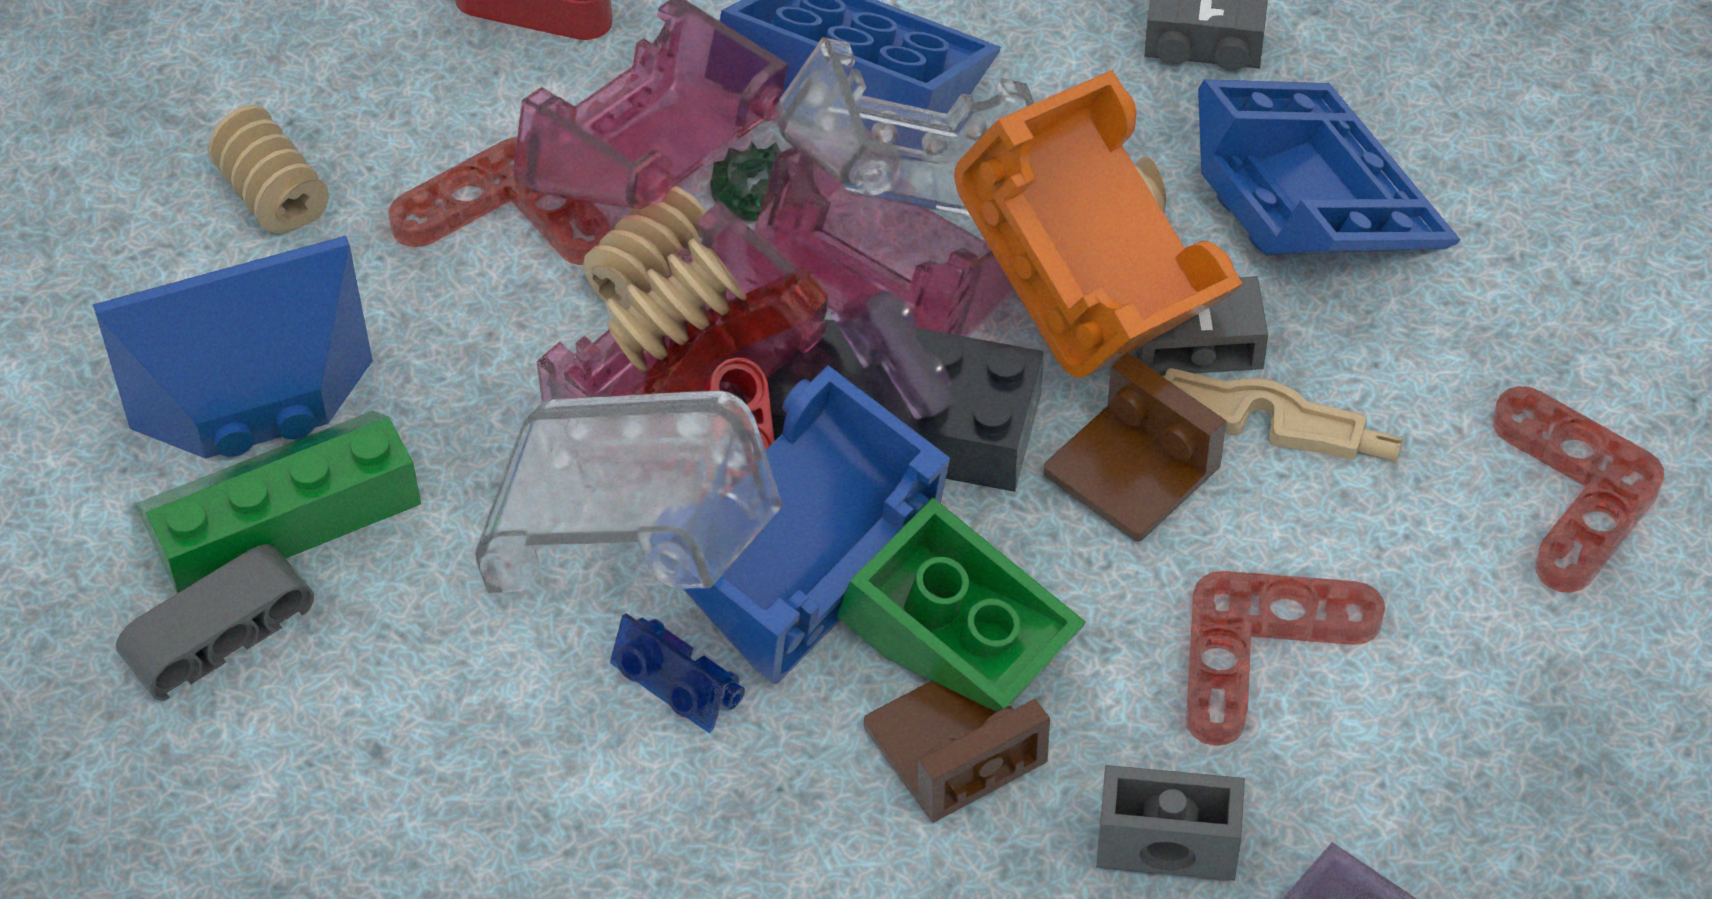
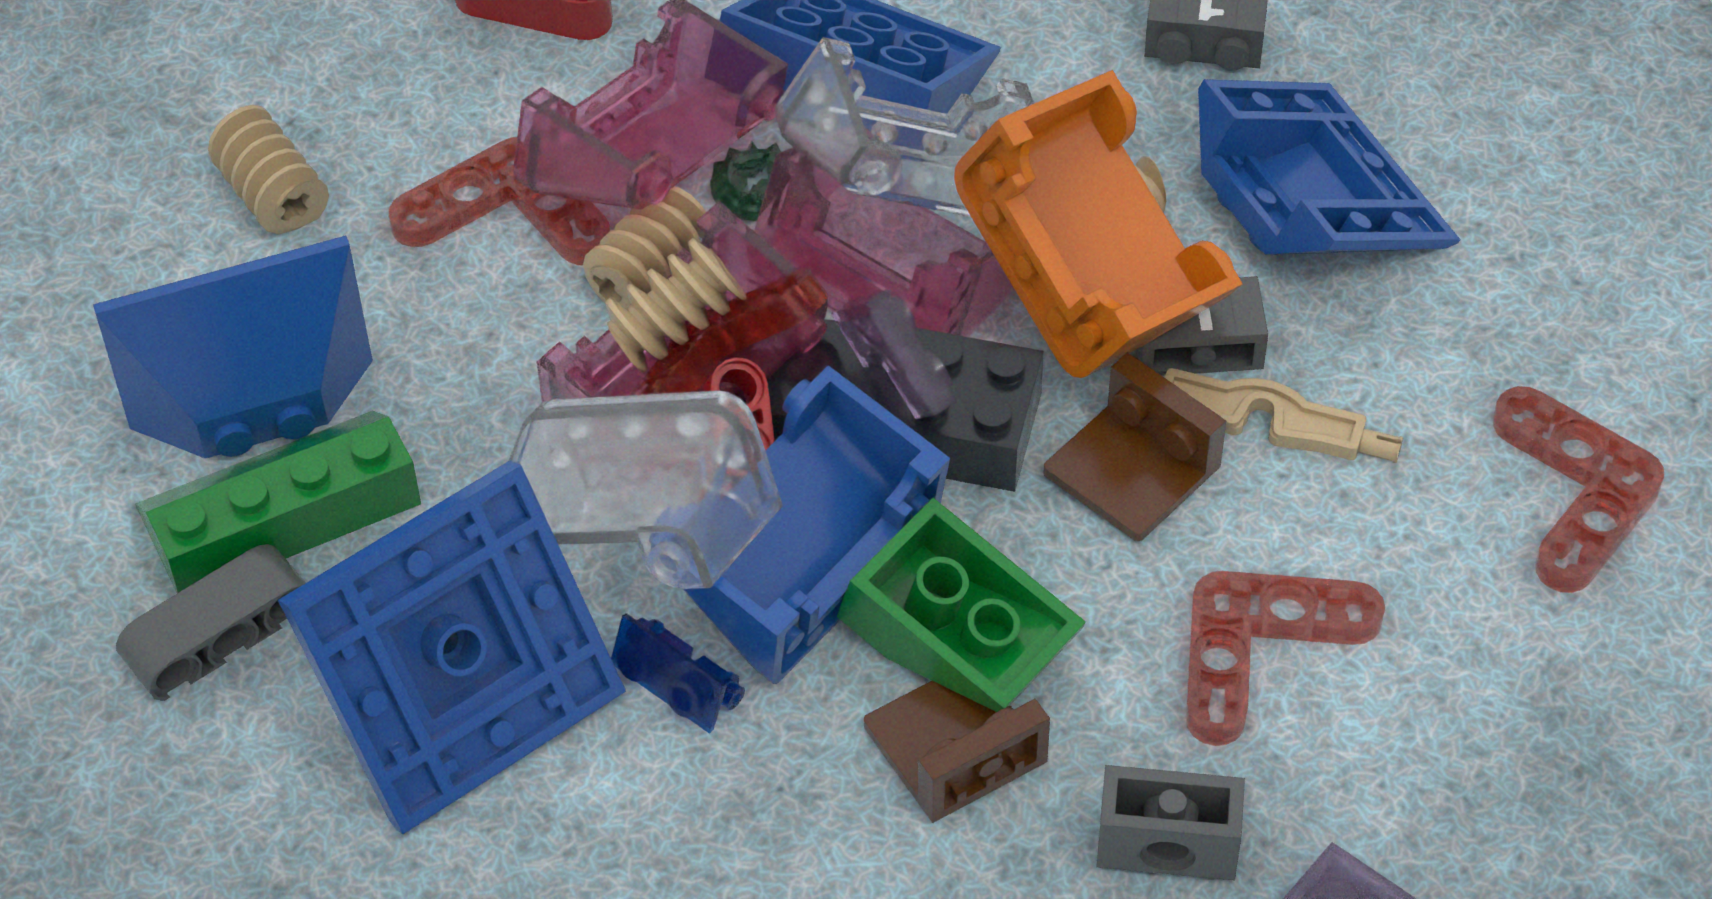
(453, 645): none -> blue piece

